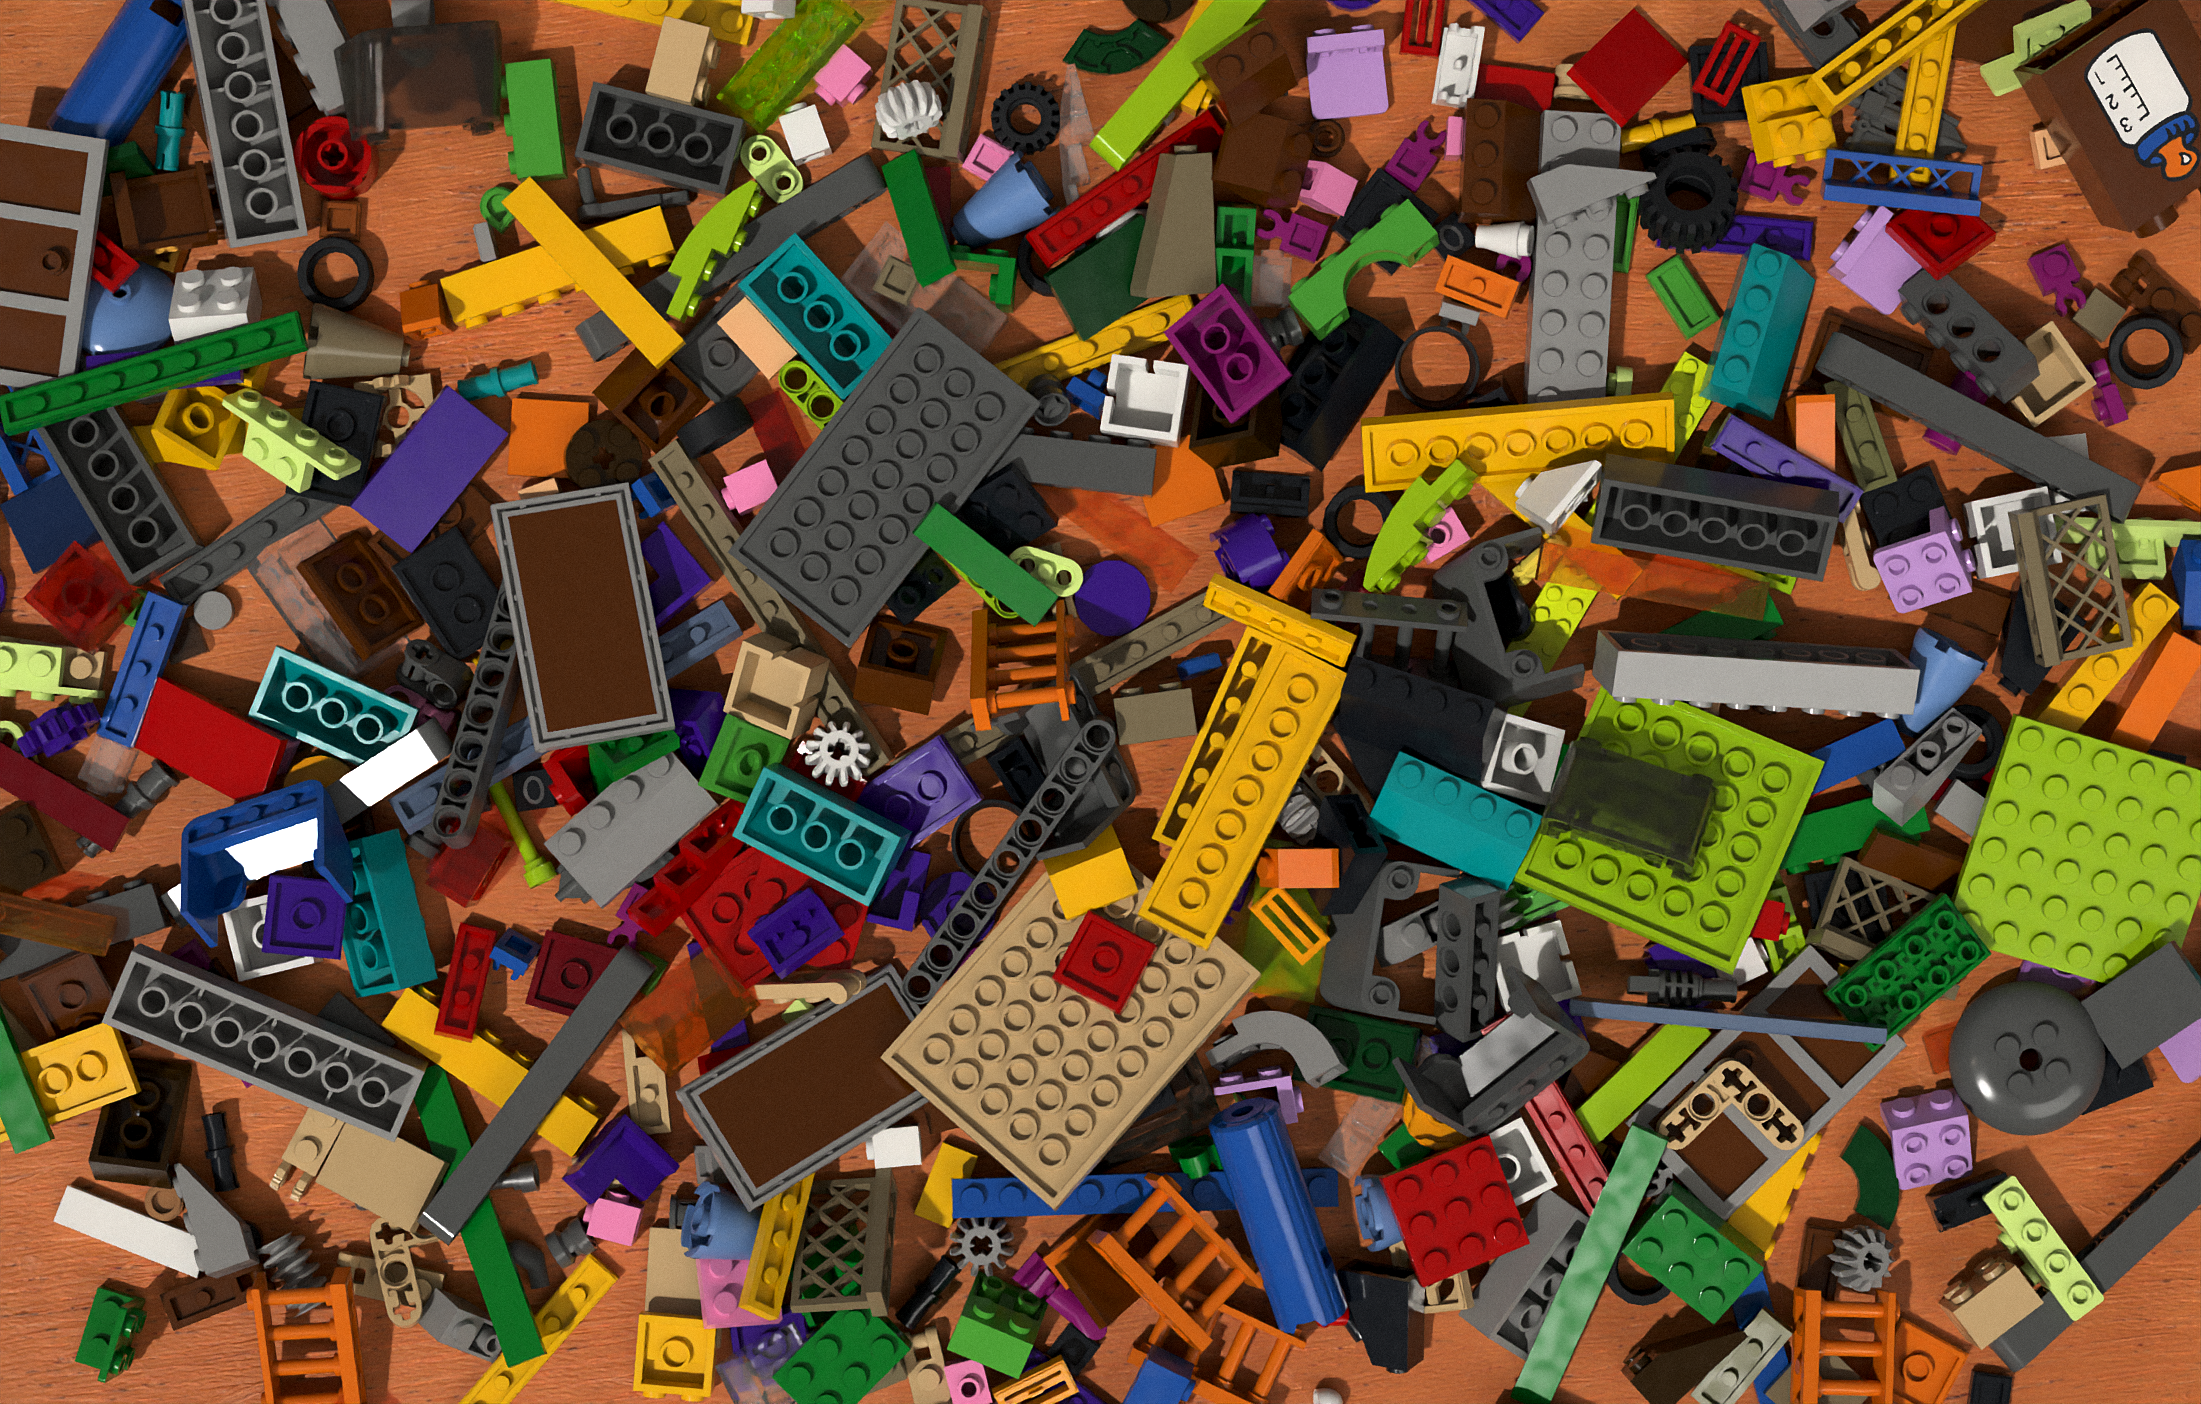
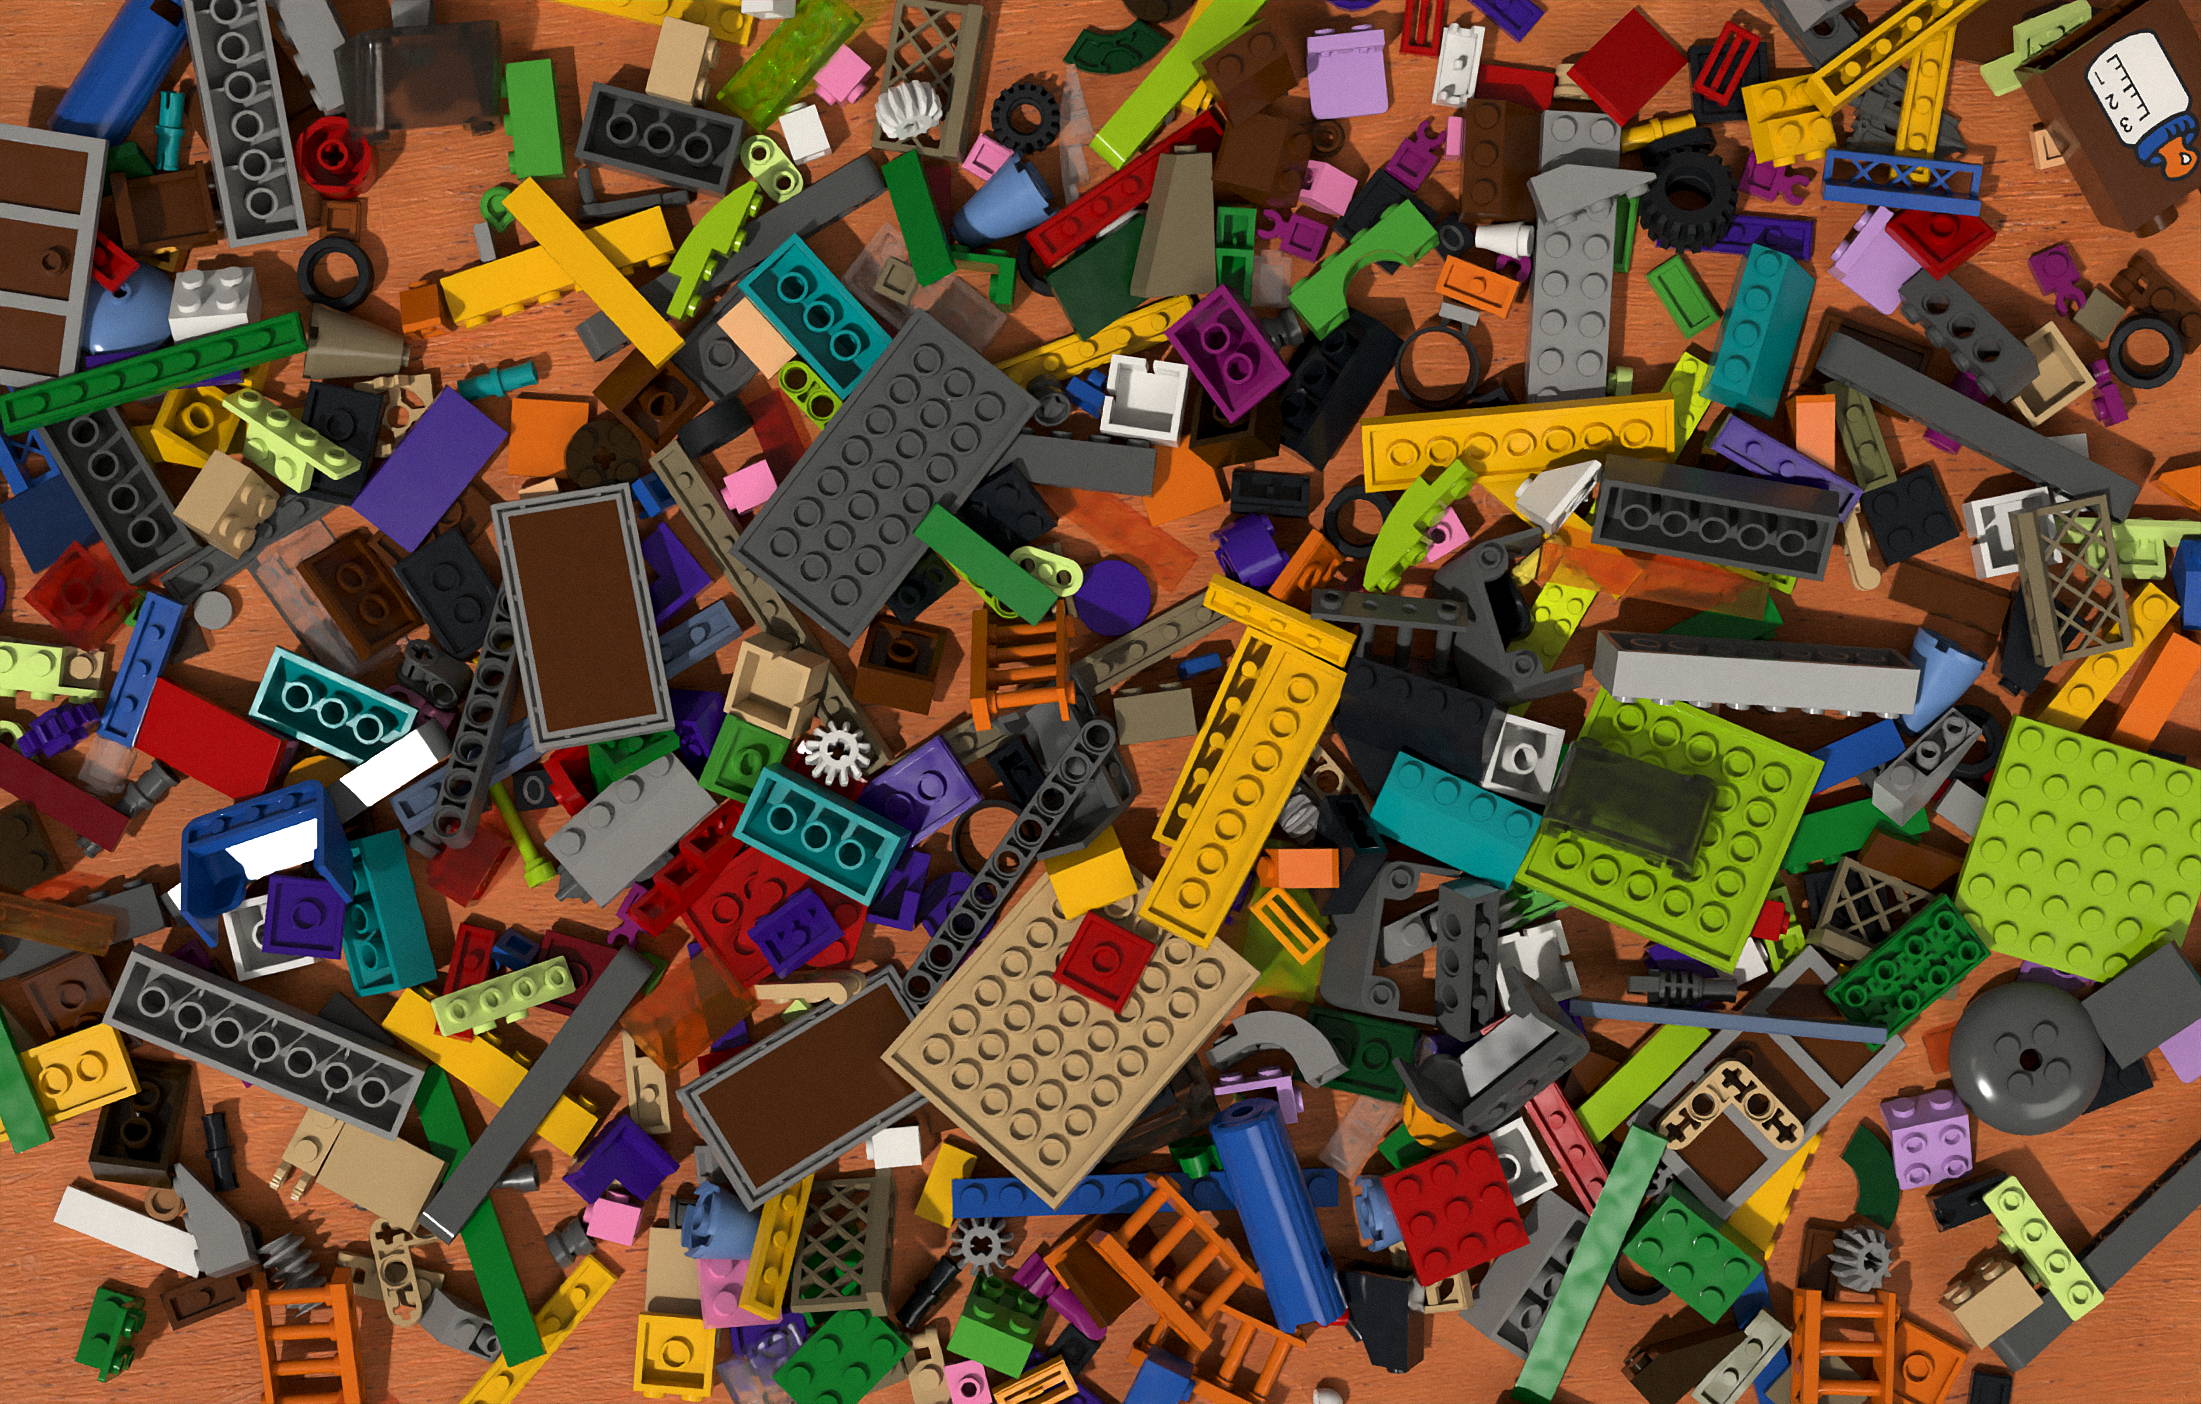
(227, 504): none -> tan piece
(502, 997): none -> yellowish green bracket
(533, 1260): dark grey arm -> none
(1927, 565): lavender bracket -> none

